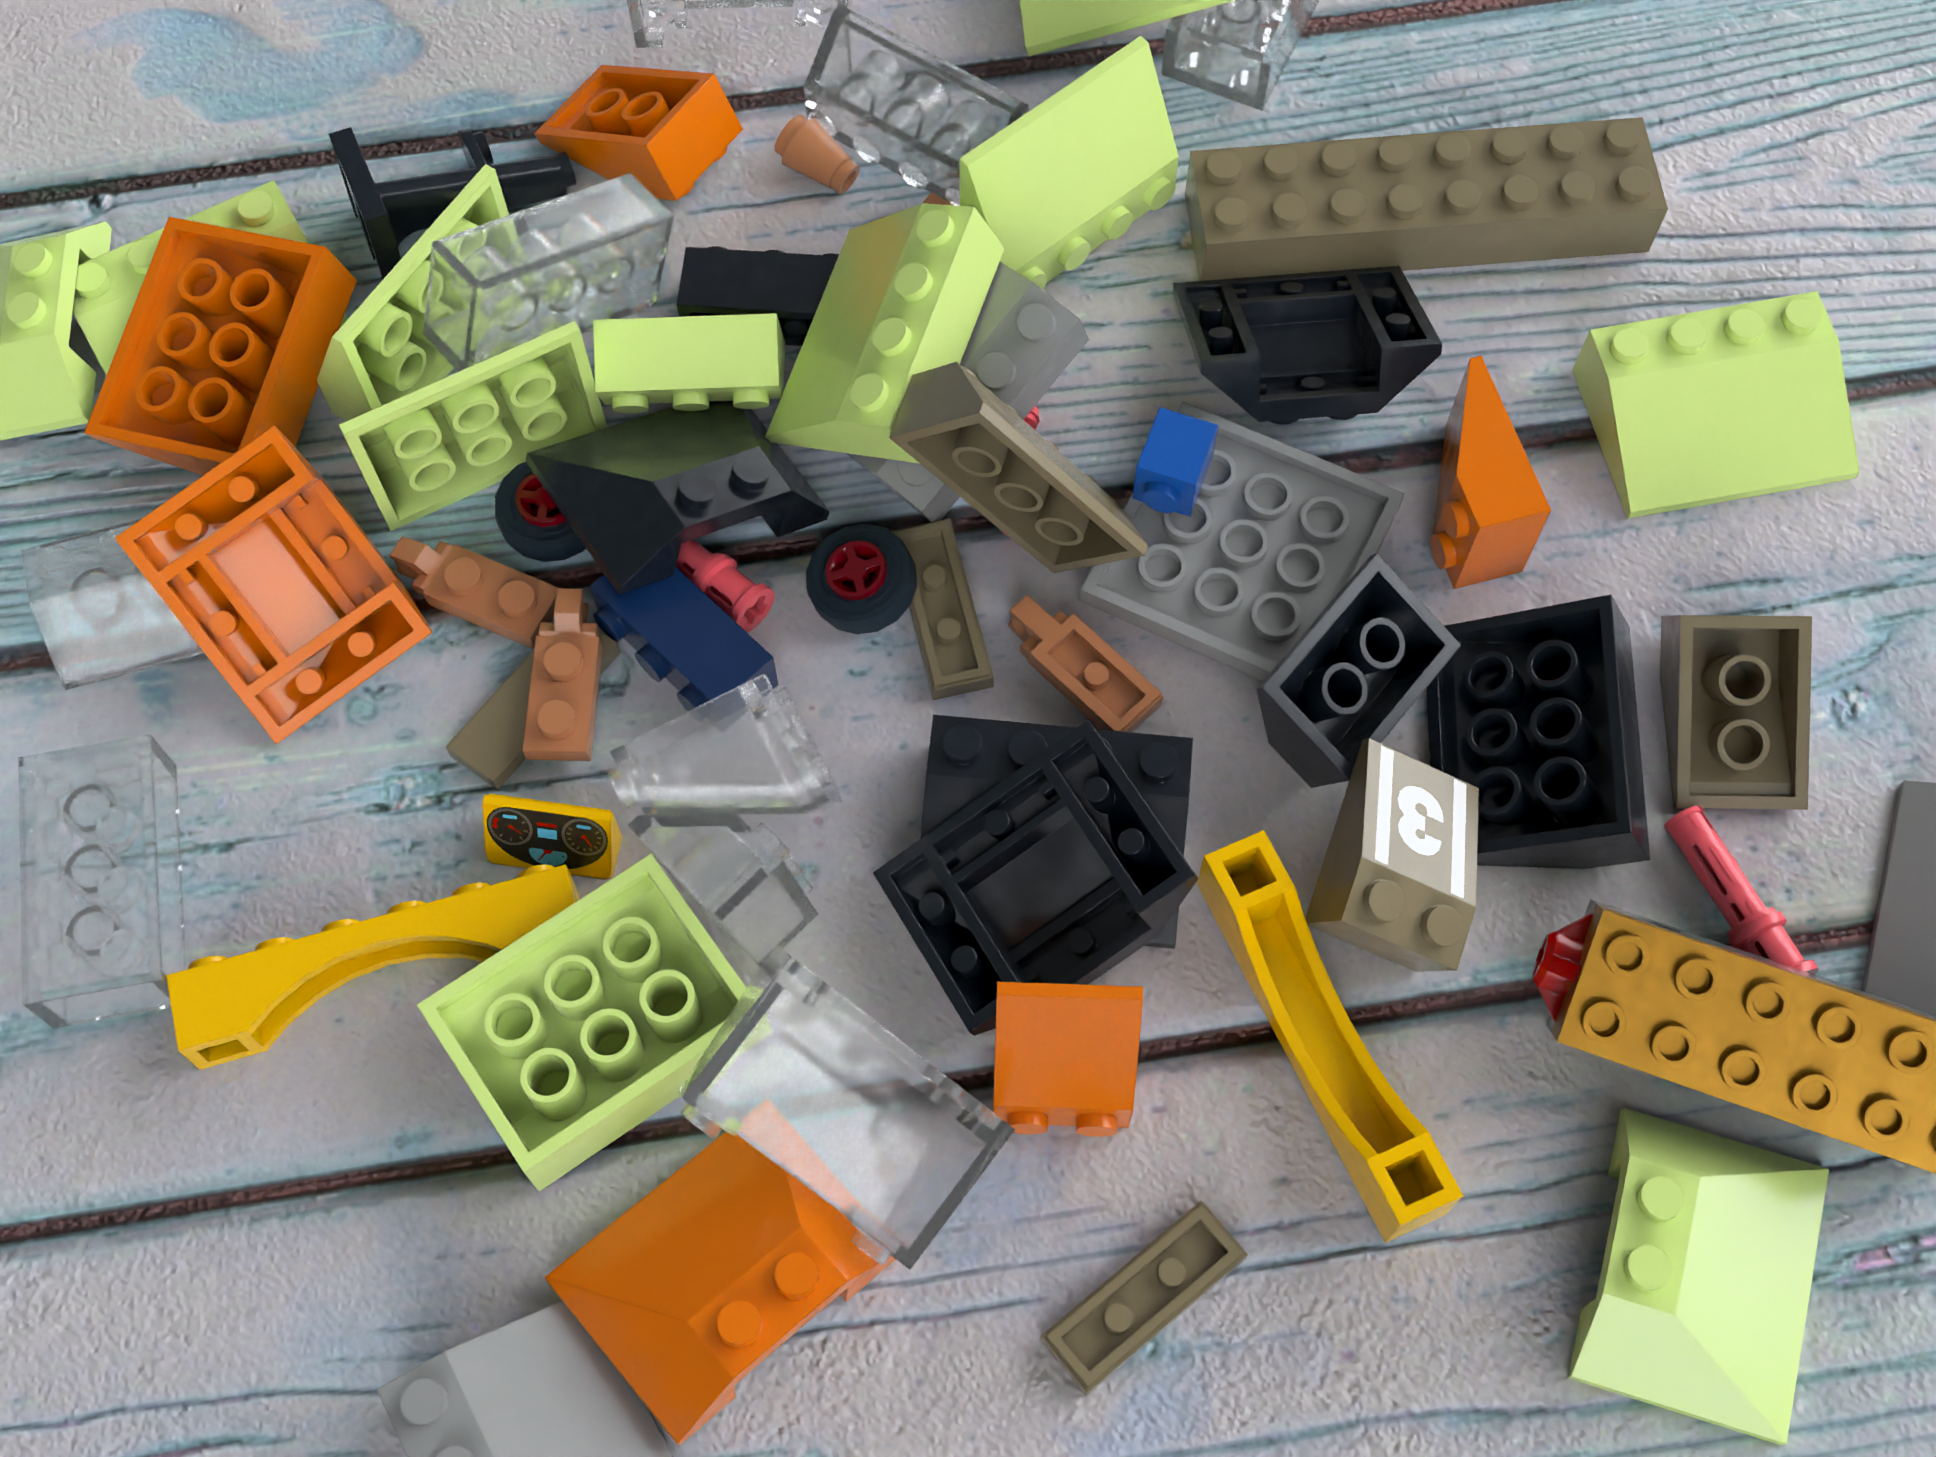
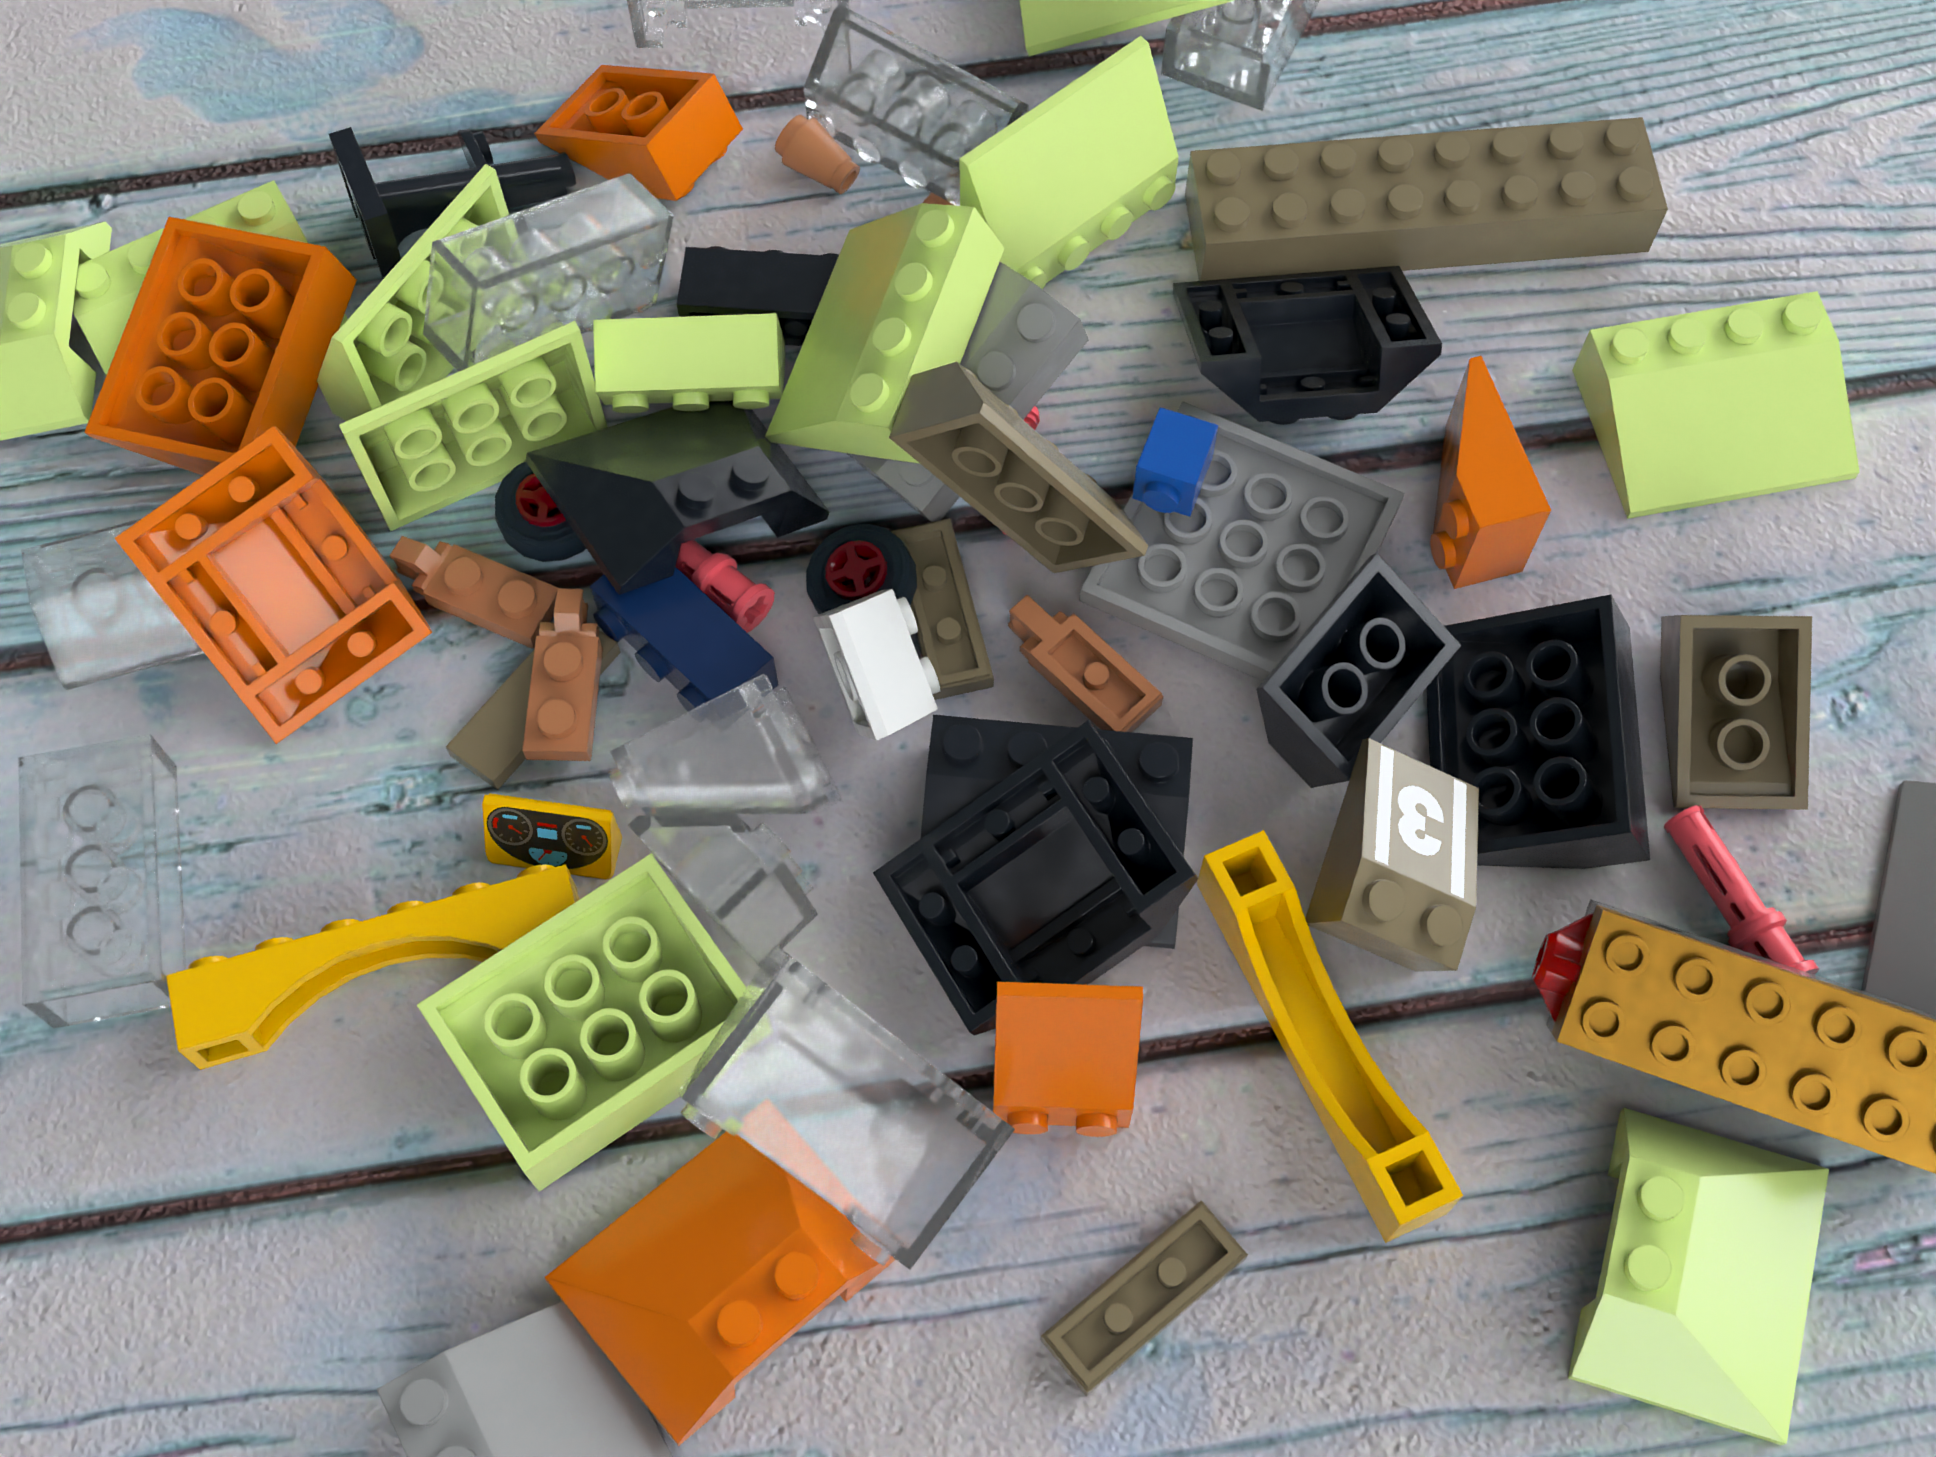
(878, 663): none -> white slope

